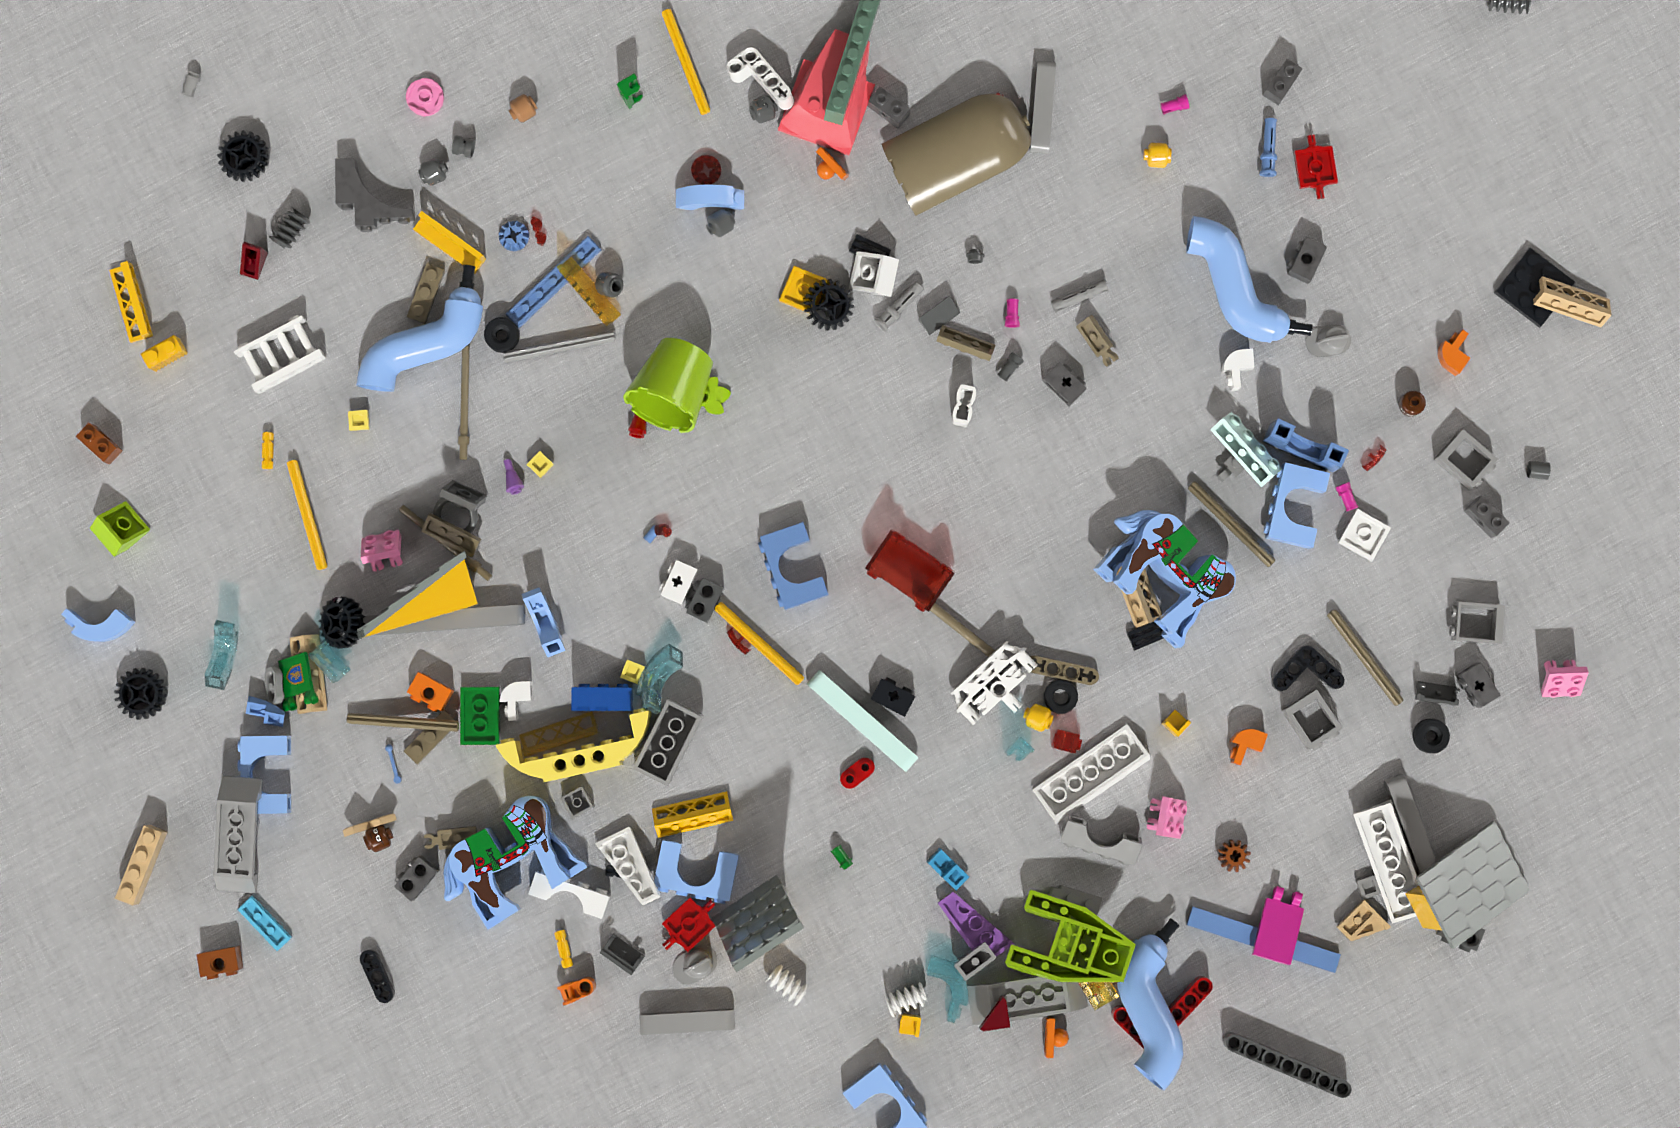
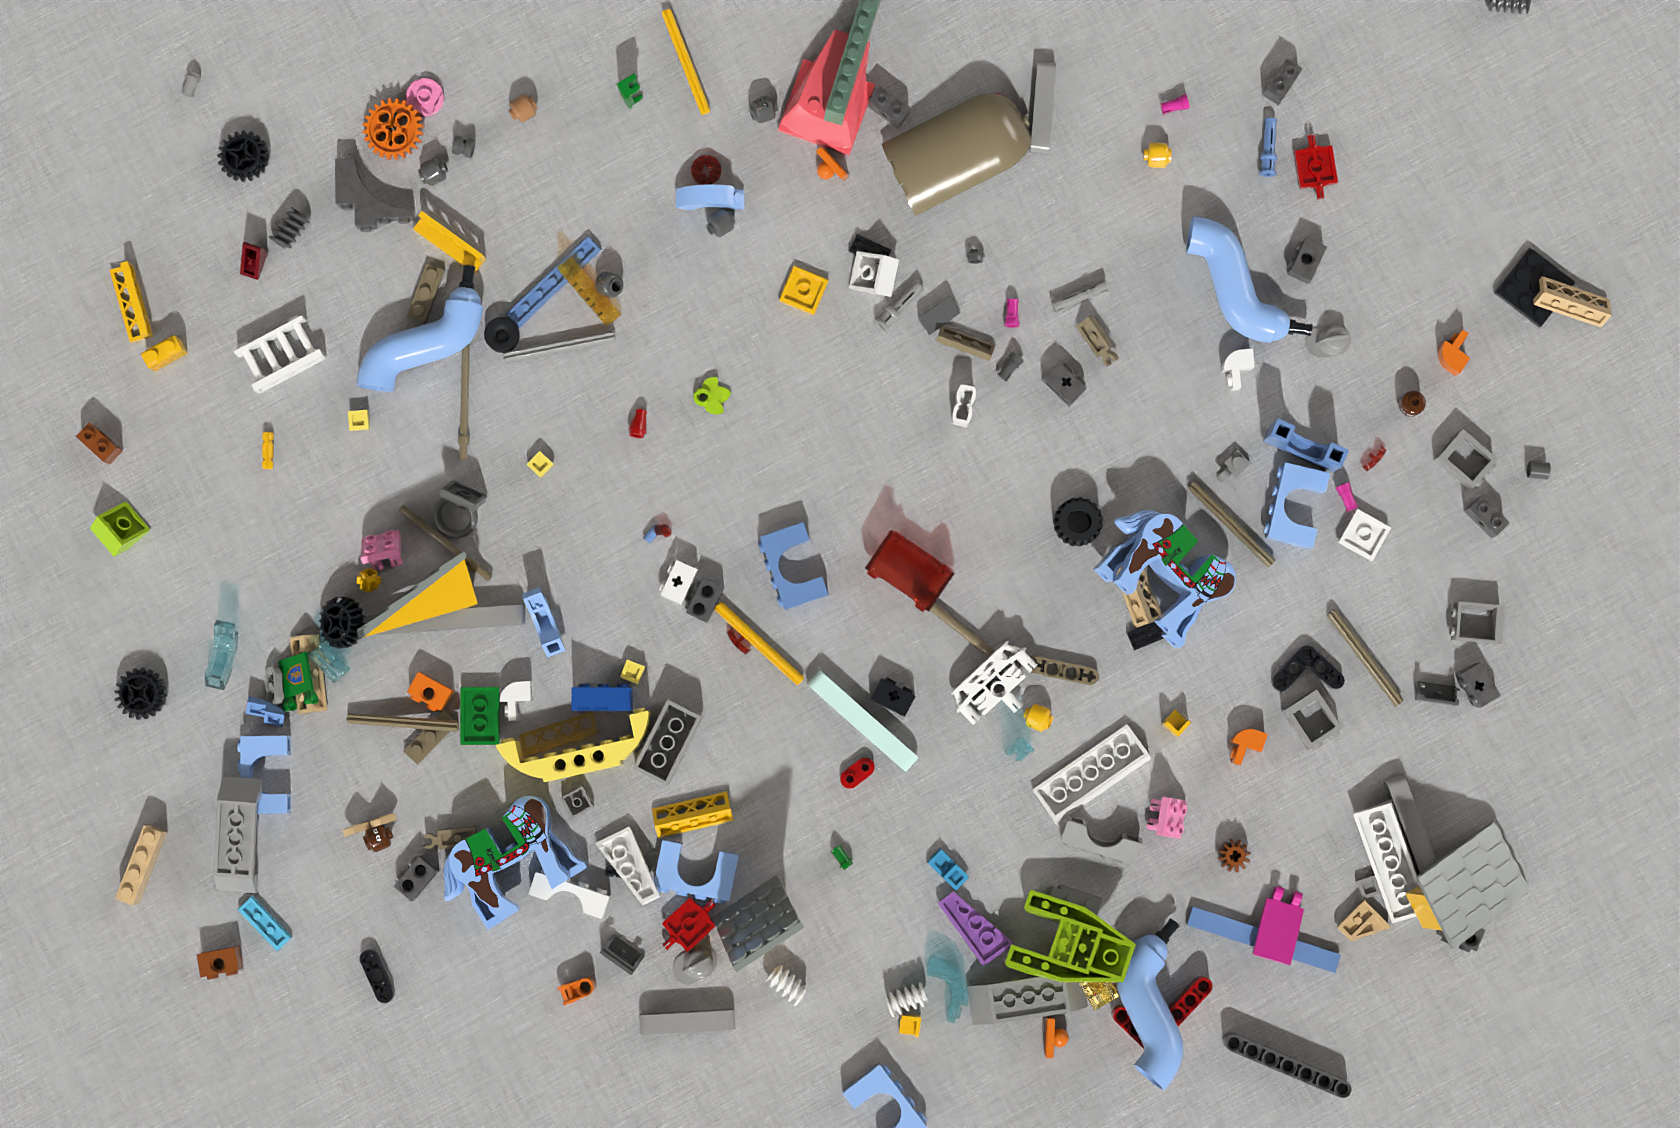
(112, 628): light blue arch -> none
(307, 515): yellow axle -> none
(368, 580): none -> yellow gear
(376, 127): none -> orange gear
(397, 779): medium blue hinge -> none
(451, 535): dark tan plate -> none
(509, 243): medium blue gear -> none
(513, 482): medium lavender cone -> none
(537, 226): clear red piece -> none
(563, 949): yellow axle -> none
(655, 674): clear light blue arch -> none
(671, 385): lime cone -> none
(765, 79): white beam -> none
(830, 311): black gear -> none
(974, 961): light grey slope -> none
(997, 1018): dark red slope -> none
(1066, 741): clear red brick -> none
(1072, 696): black tyre -> none
(1091, 512): none -> black tyre
(1246, 449): light aqua brick -> none
(1442, 736): black tyre -> none
(1563, 680): bright pink plate -> none

